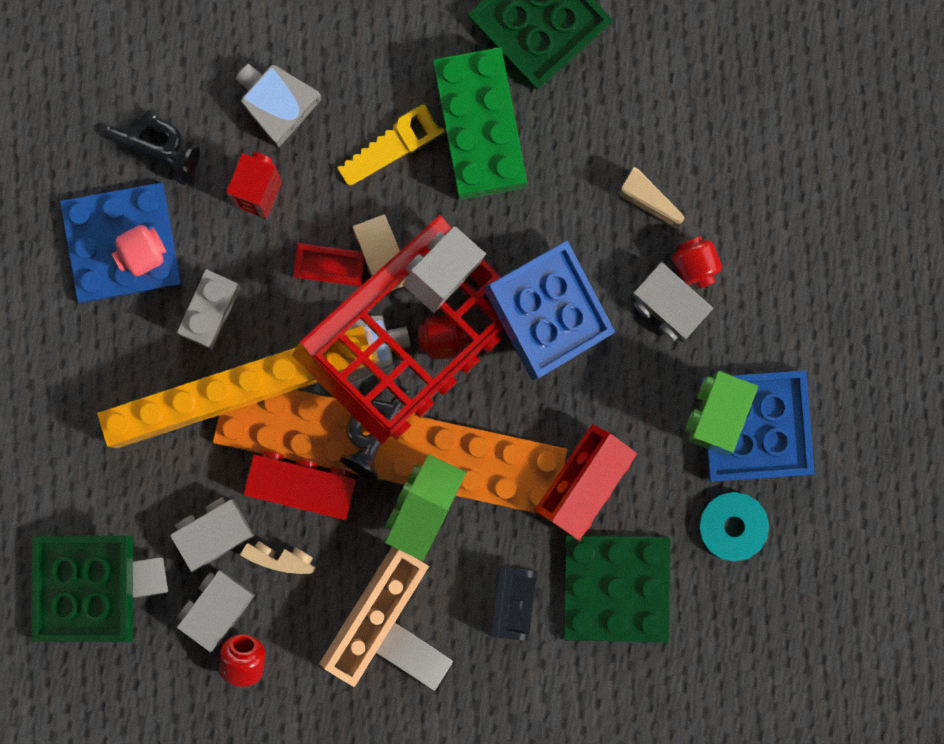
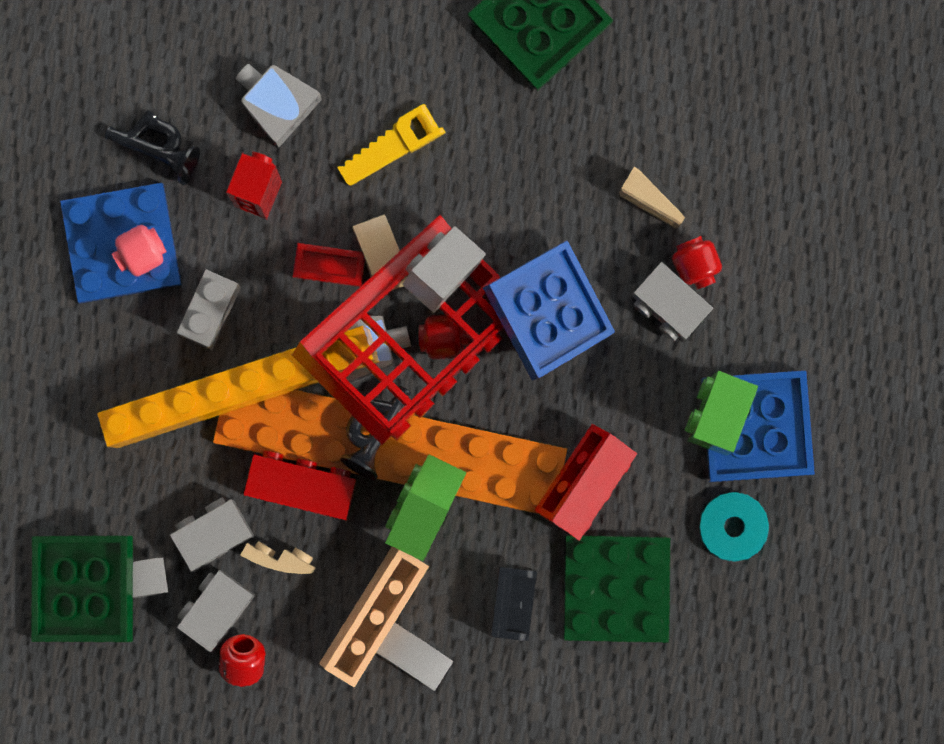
(480, 123): green brick -> none

